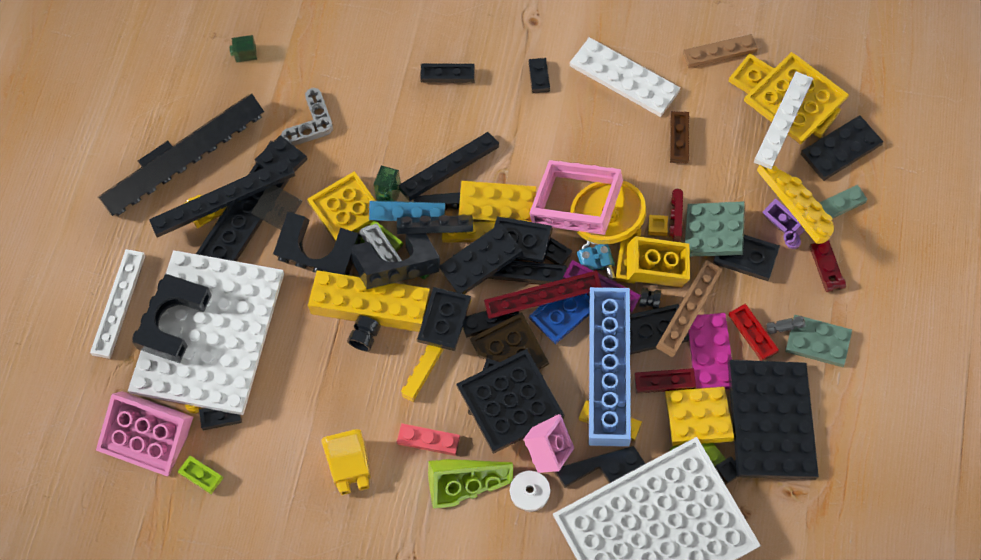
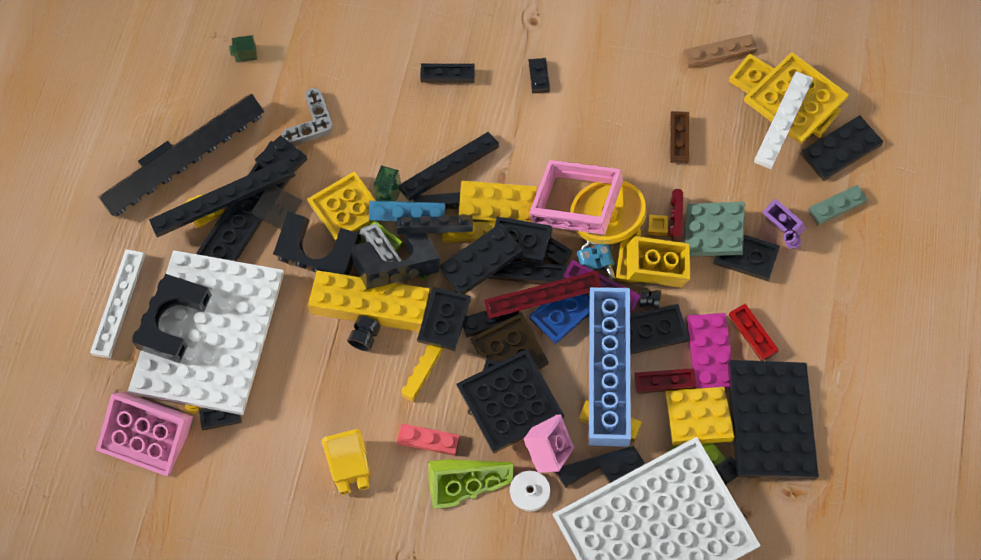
(200, 475): lime plate -> none
(625, 77): white plate -> none
(689, 308): medium nougat plate -> none
(785, 325): dark grey axle -> none
(800, 203): yellow plate -> none
(820, 342): sand green plate -> none
(827, 266): dark red plate -> none

